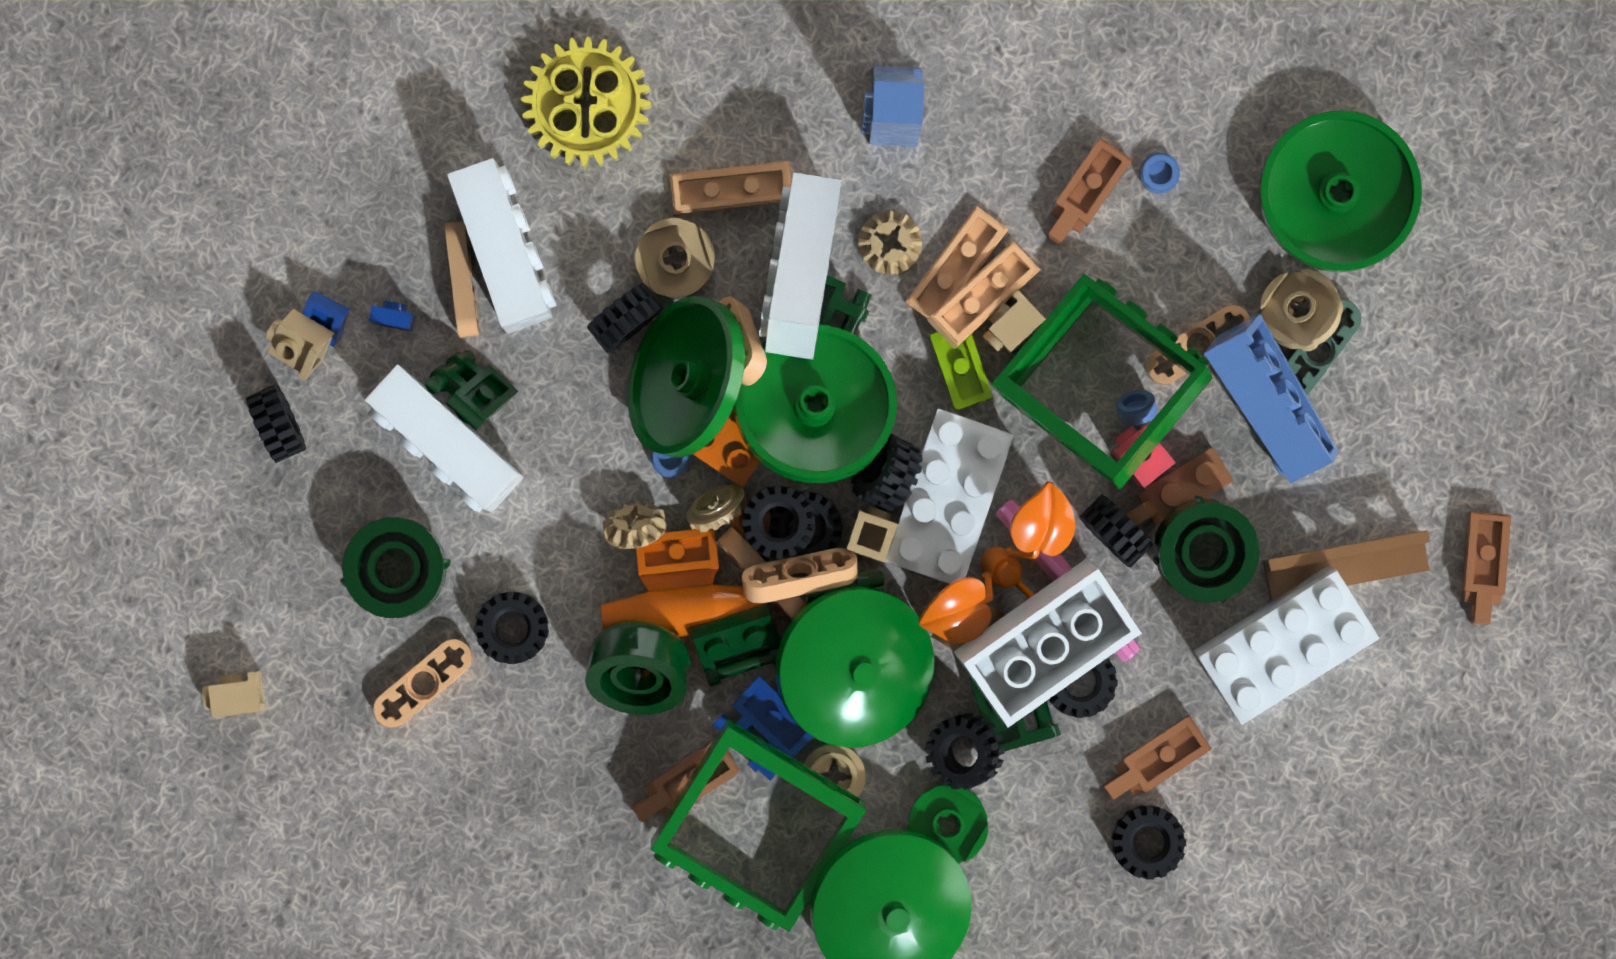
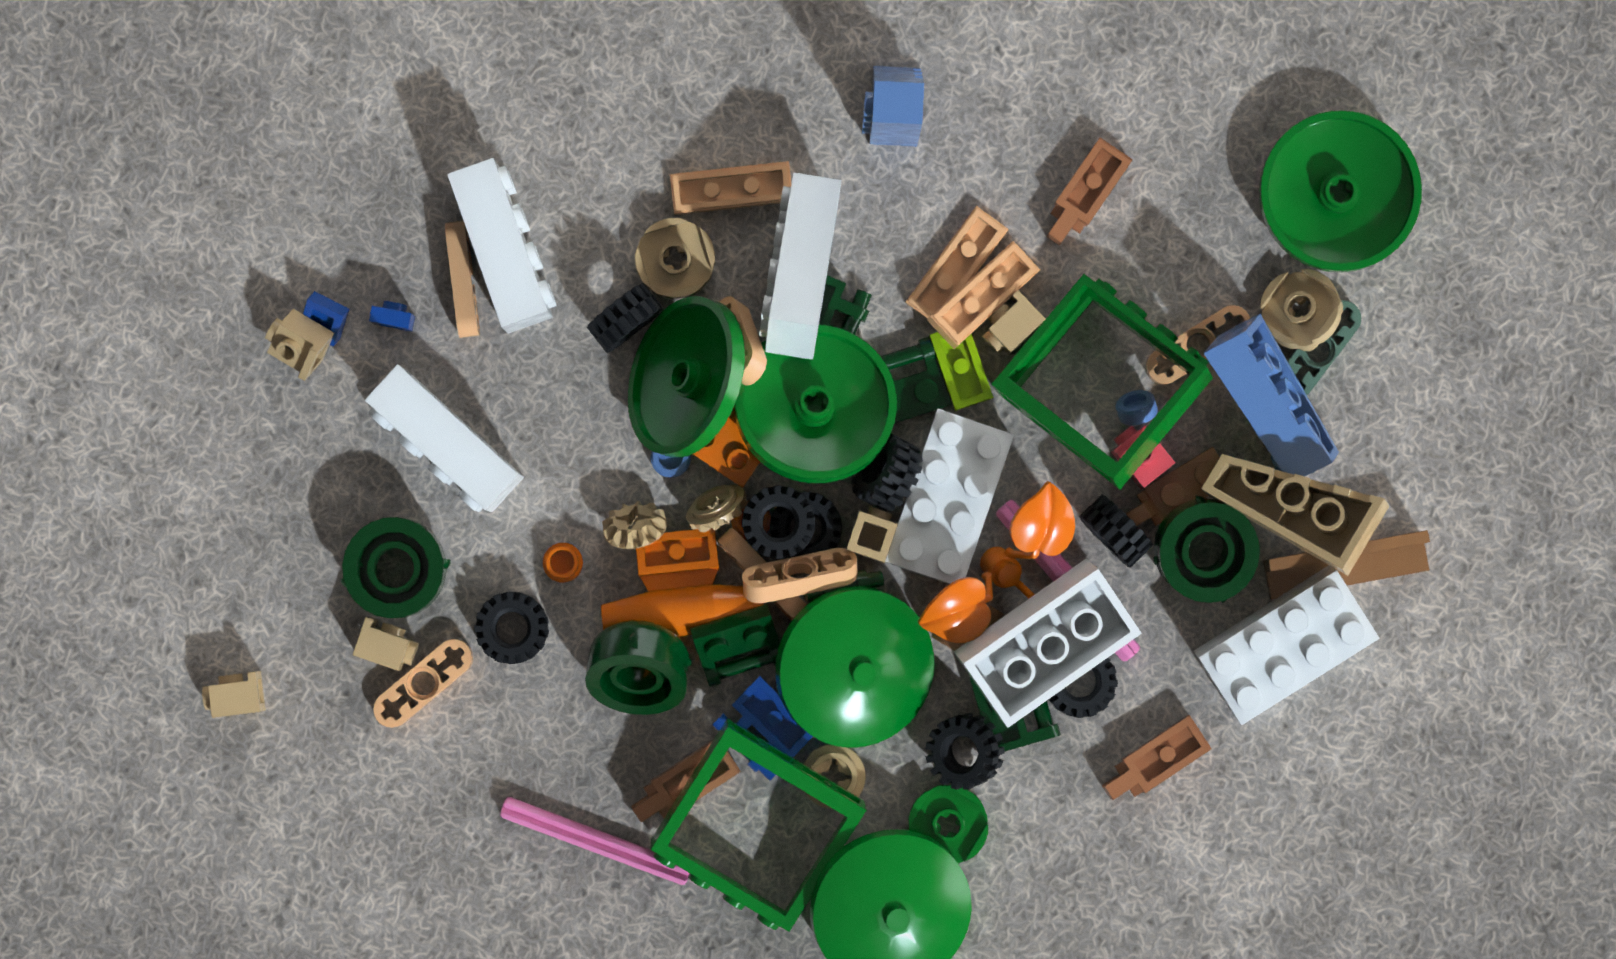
(275, 423): black tyre -> none
(385, 645): none -> tan brick
(473, 390): dark green plate -> none
(550, 102): light yellow gear -> none
(562, 562): none -> orange plate
(589, 839): none -> bright pink axle
(896, 260): tan gear -> none
(921, 391): none -> dark green plate
(1159, 173): medium blue tile -> none
(1173, 846): black tyre -> none
(1310, 514): none -> tan wedge
(1485, 563): nougat hinge -> none

